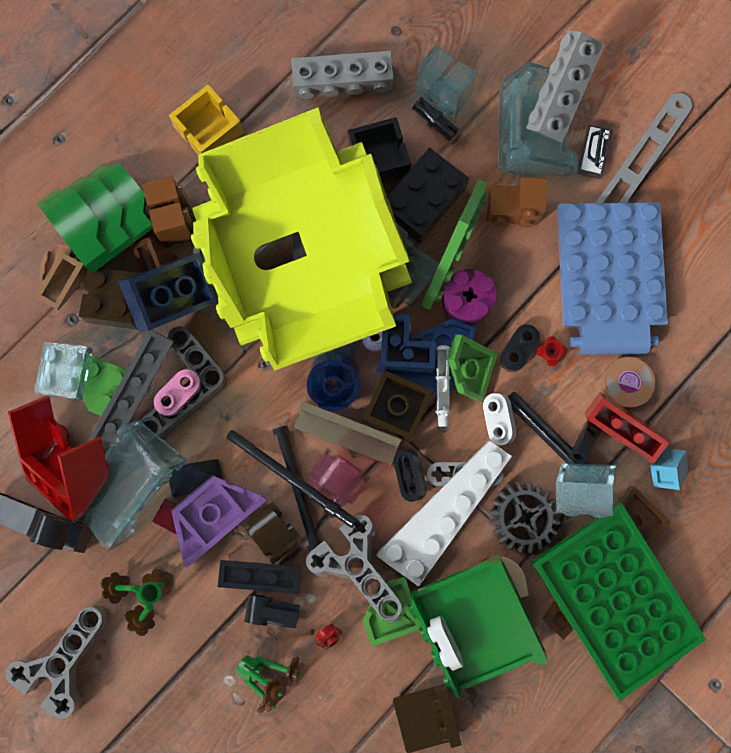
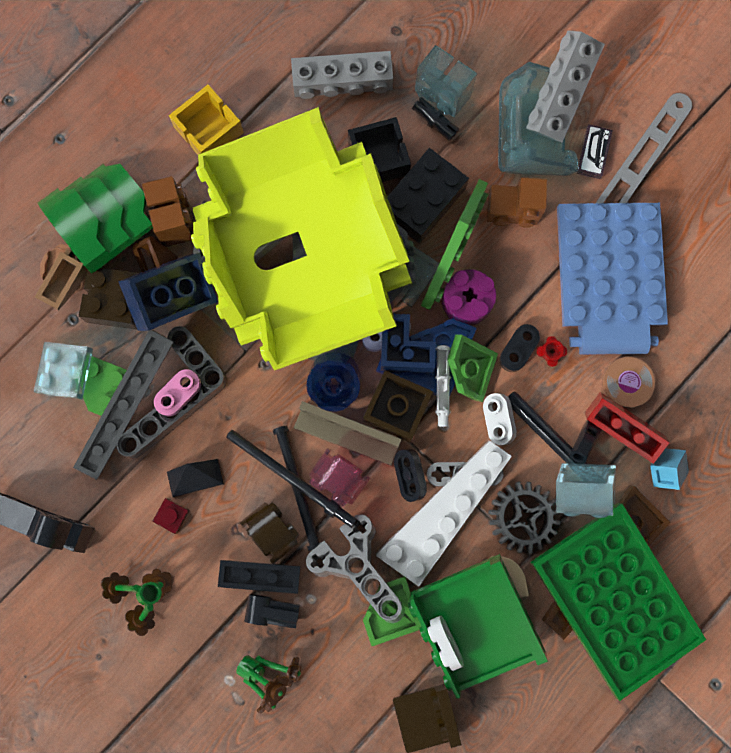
(60, 473): red windscreen -> none
(63, 682): light grey beam -> none
(138, 469): clear light blue windscreen -> none
(210, 515): medium lavender wing -> none
(328, 636): red plate -> none

